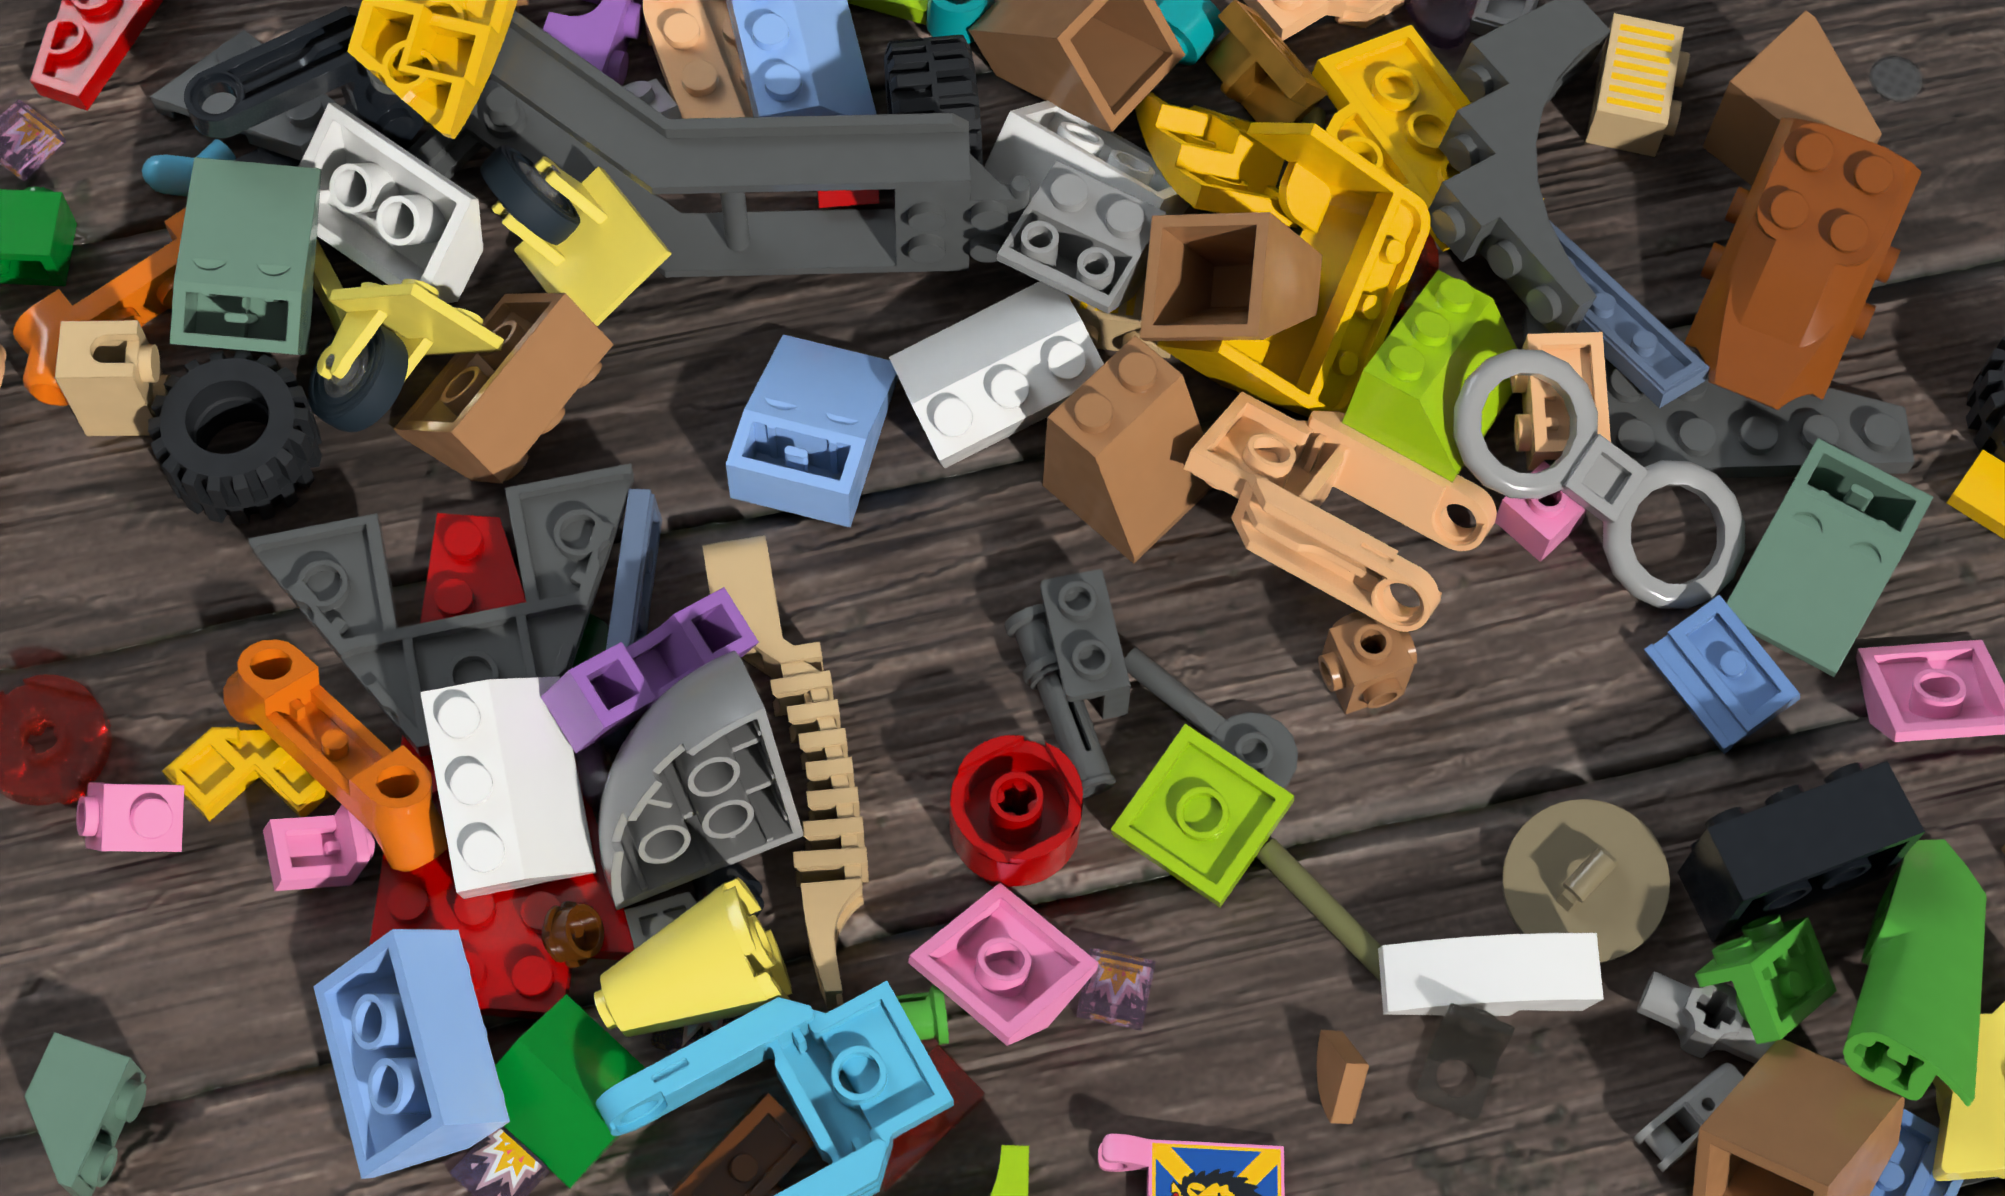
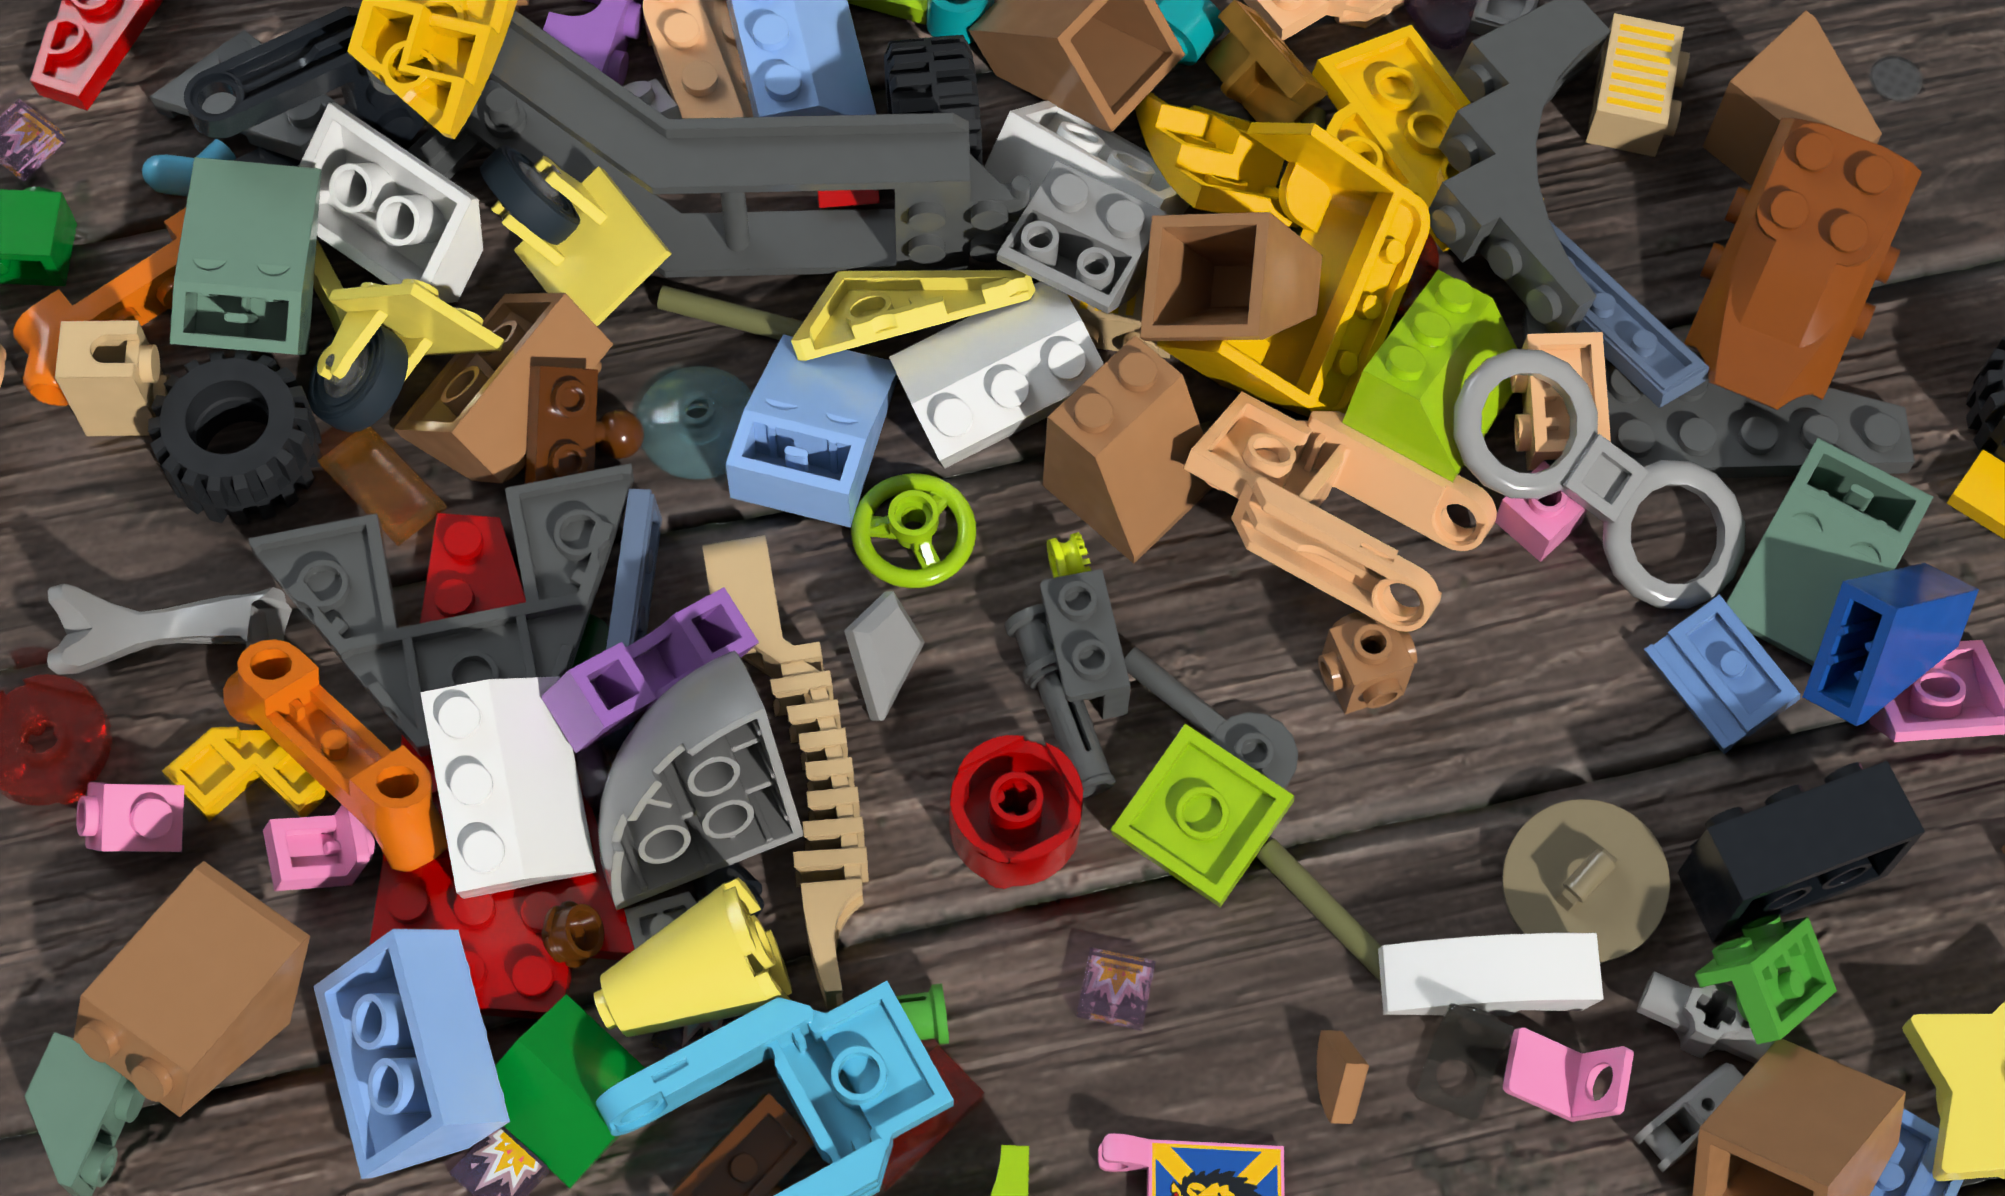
(106, 631): none -> light grey animal
(194, 991): none -> medium nougat slope
(382, 484): none -> clear orange tile
(565, 426): none -> reddish brown plate
(687, 444): none -> clear light blue dish
(726, 313): none -> olive bar
(883, 652): none -> light grey piece
(885, 304): none -> light yellow wing
(920, 500): none -> lime piece
(1005, 965): bright pink slope -> none
(1067, 556): none -> neon yellow bush
(1563, 1078): none -> bright pink bracket
(1886, 637): none -> blue slope
(1922, 978): bright green panel -> none

